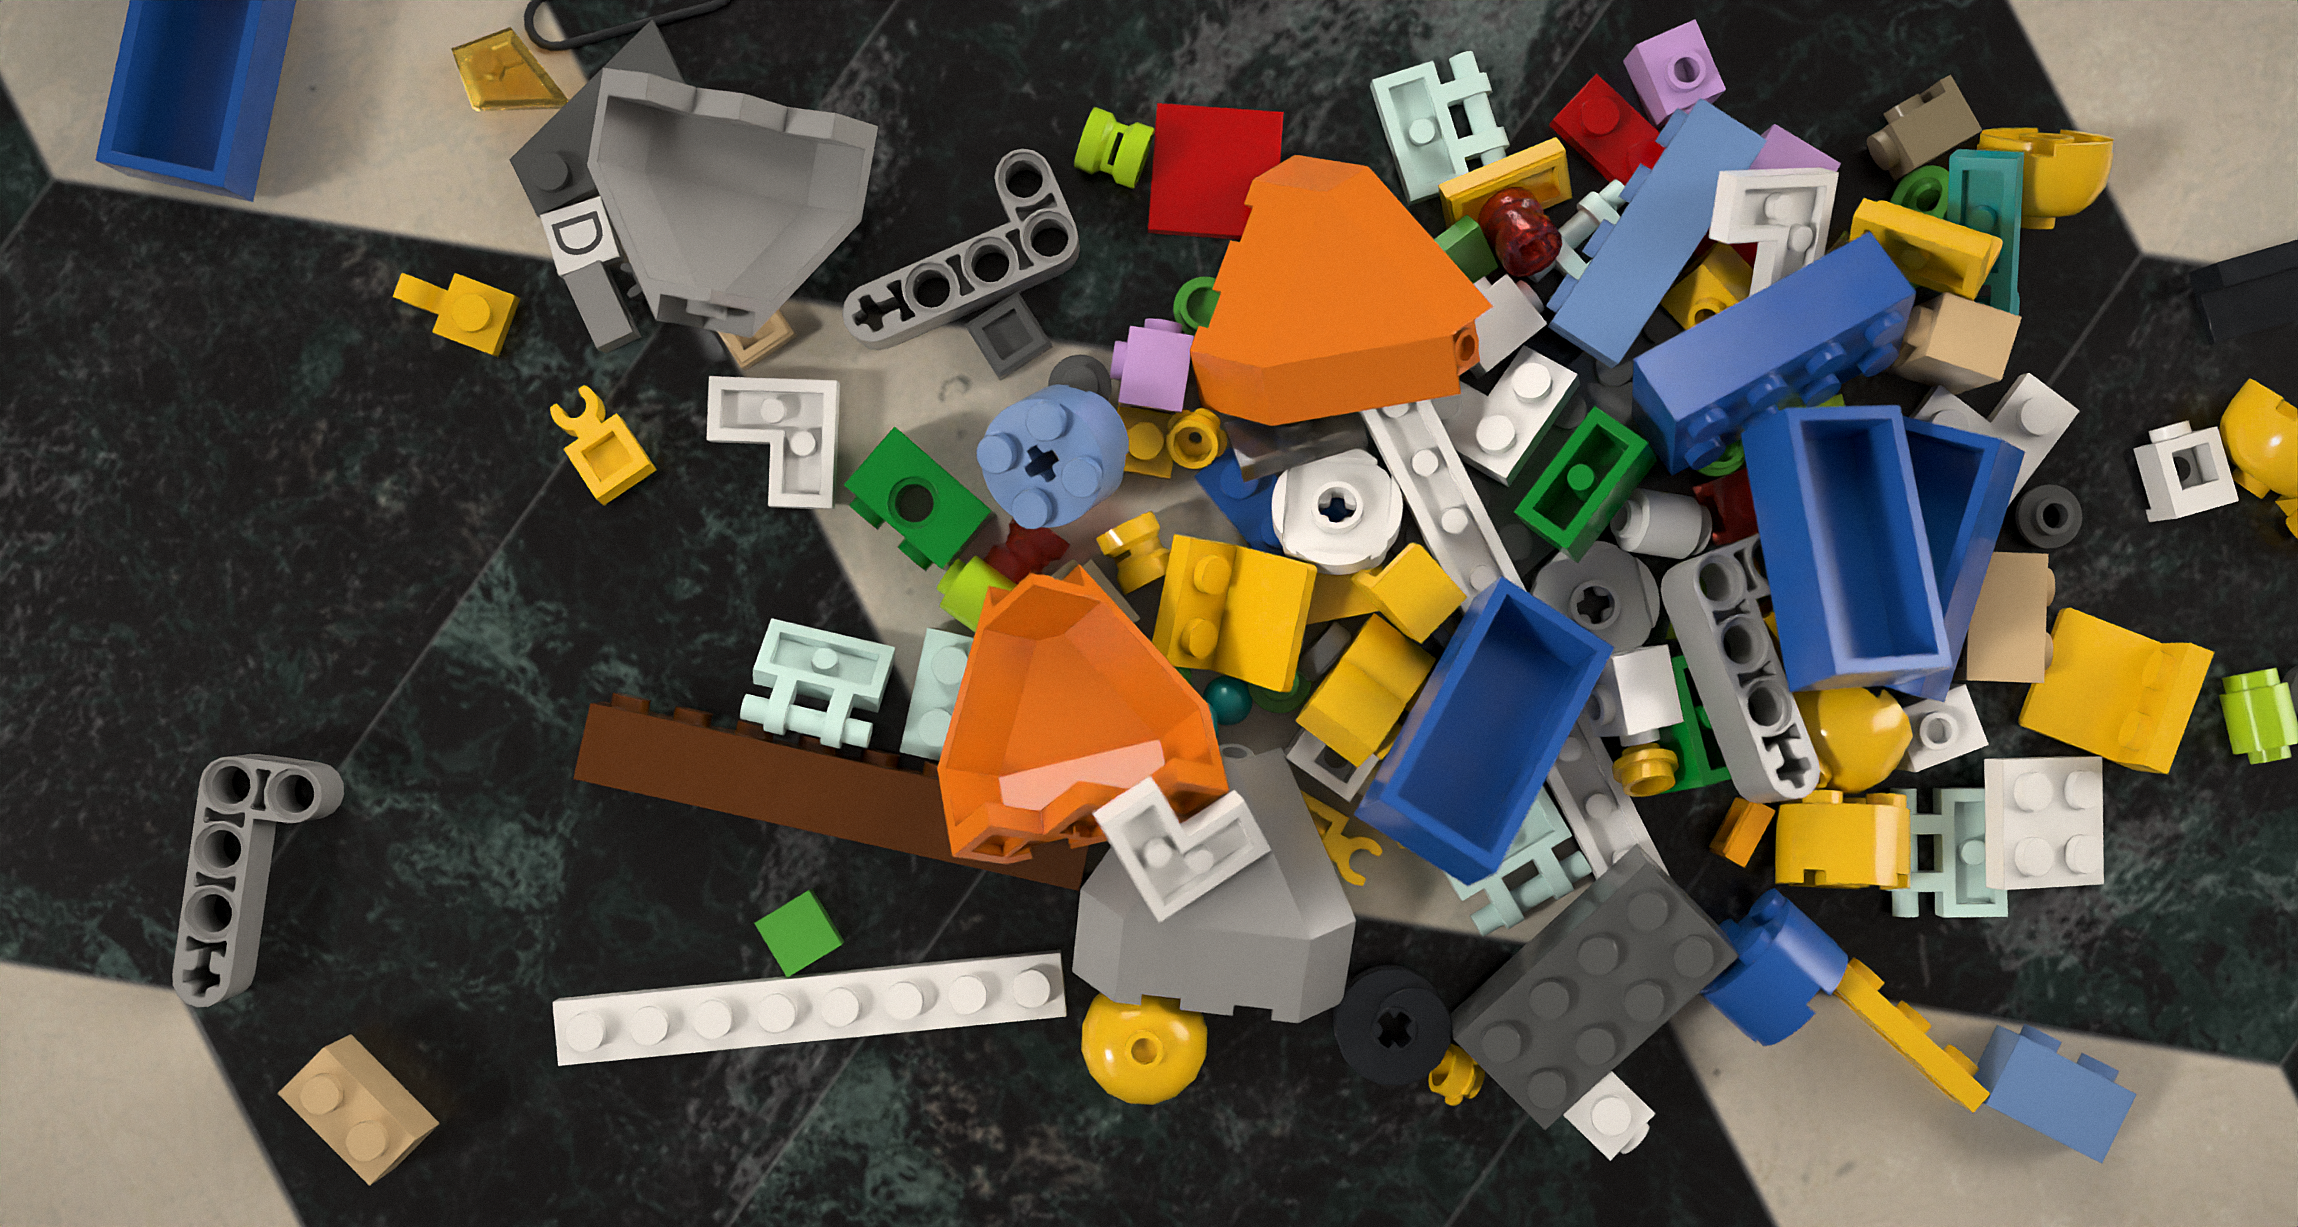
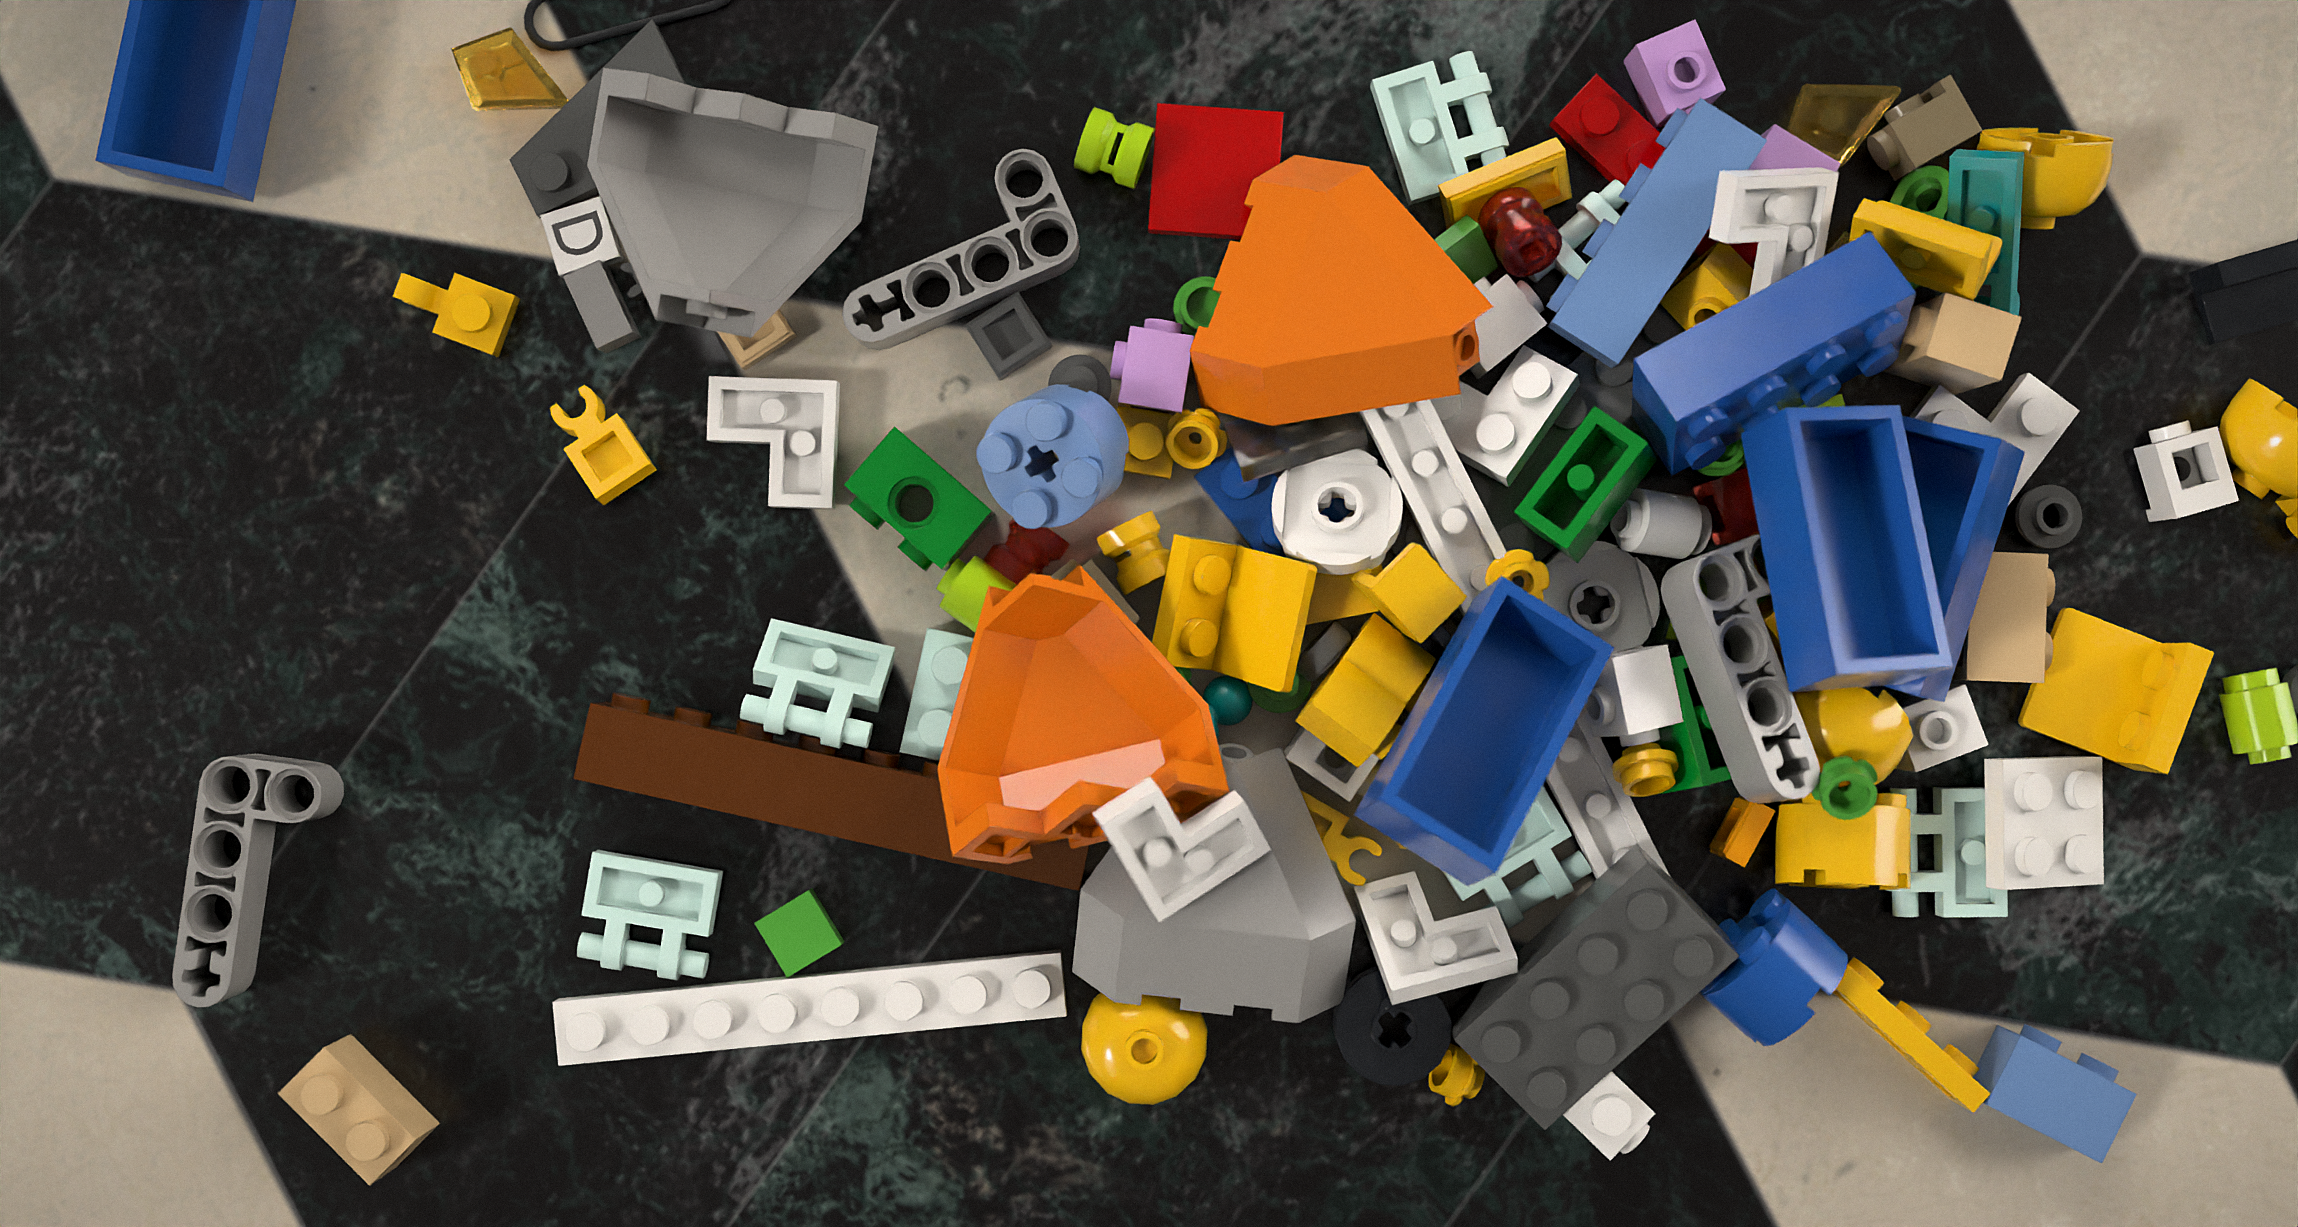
(651, 895): none -> light aqua plate
(1426, 955): none -> white plate
(1520, 563): none -> yellow plate
(1839, 116): none -> clear yellow piece
(1851, 800): none -> bright green plate

